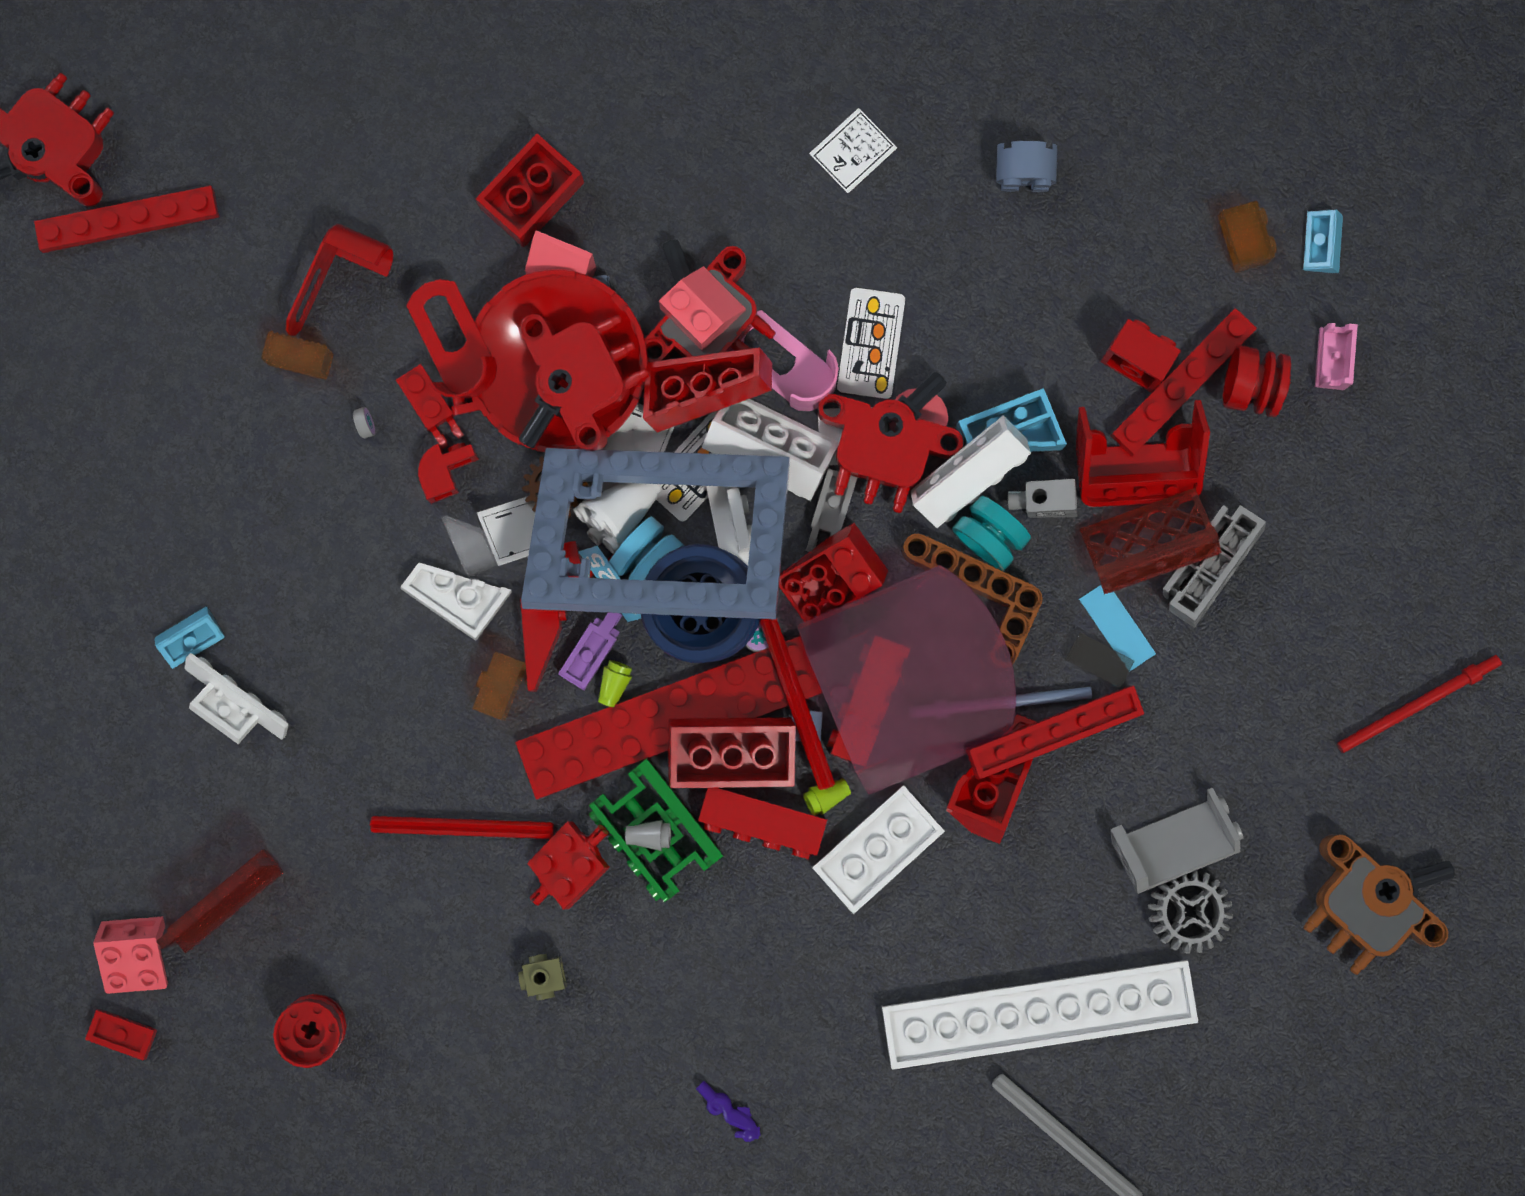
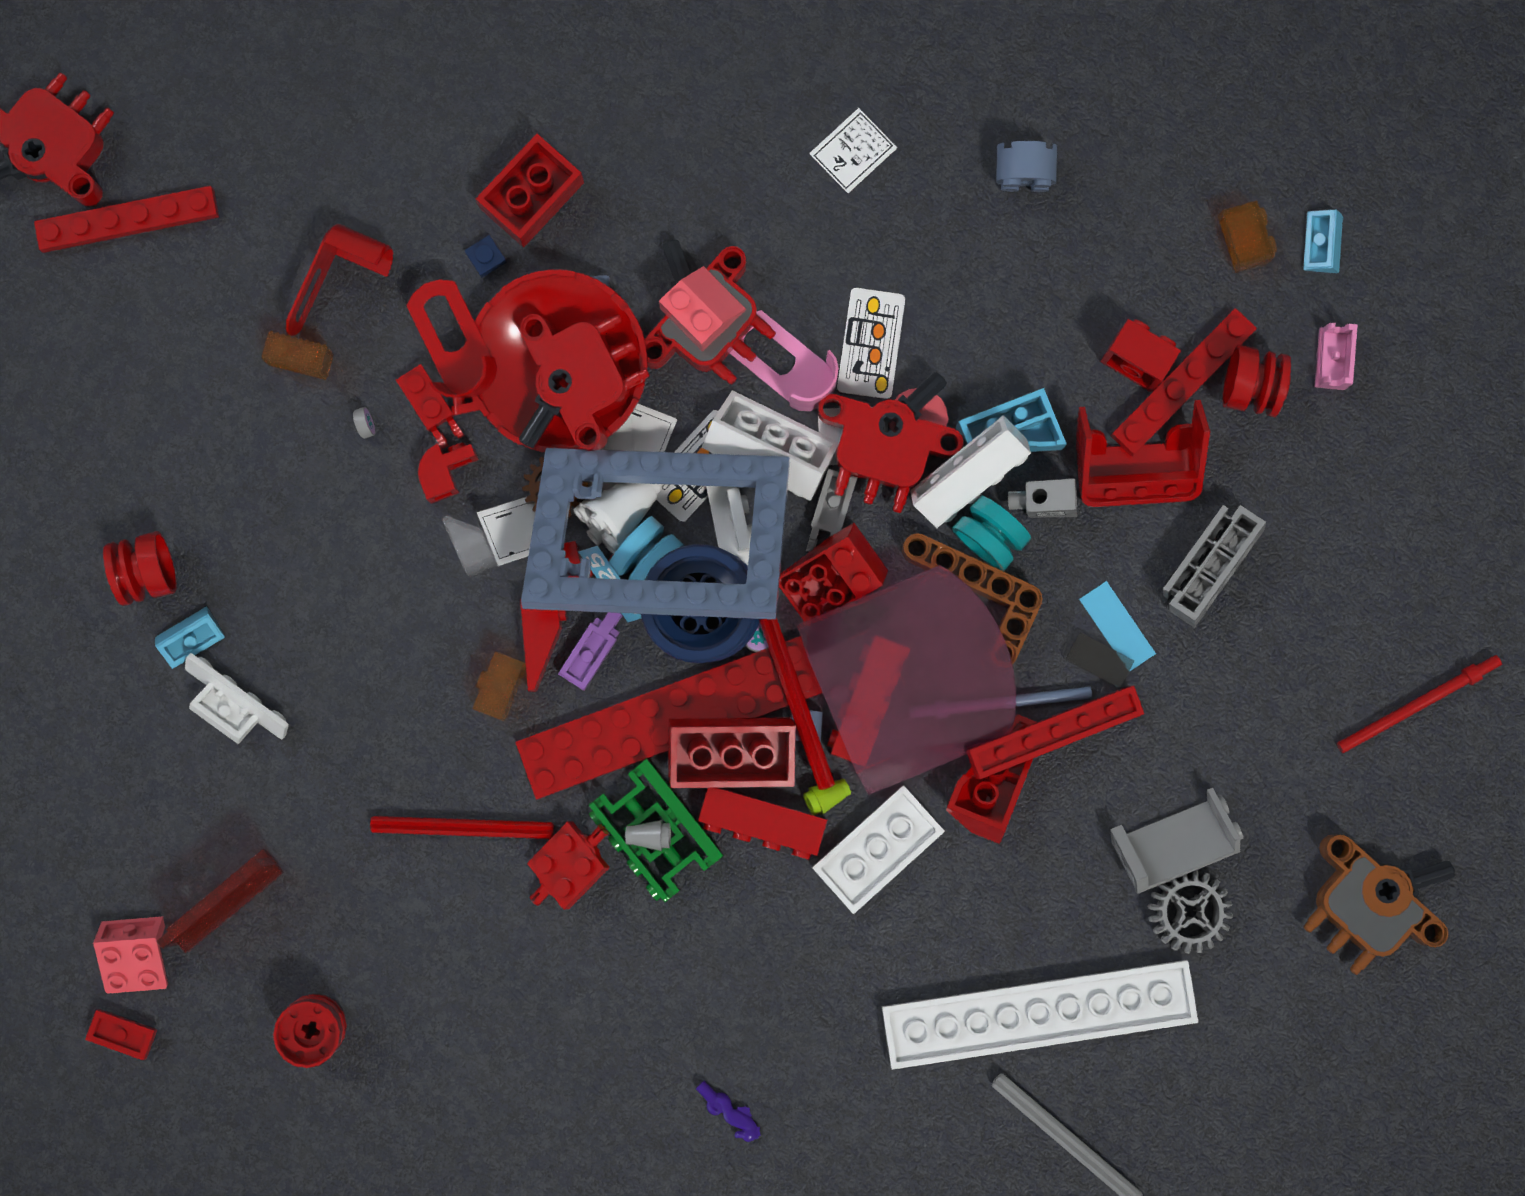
(134, 569): none -> red wheel
(457, 599): white wing -> none
(485, 256): none -> dark blue plate
(554, 254): coral slope -> none
(554, 974): olive brick -> none
(614, 682): lime cone -> none
(703, 384): red wedge -> none
(1157, 557): clear red fence -> none

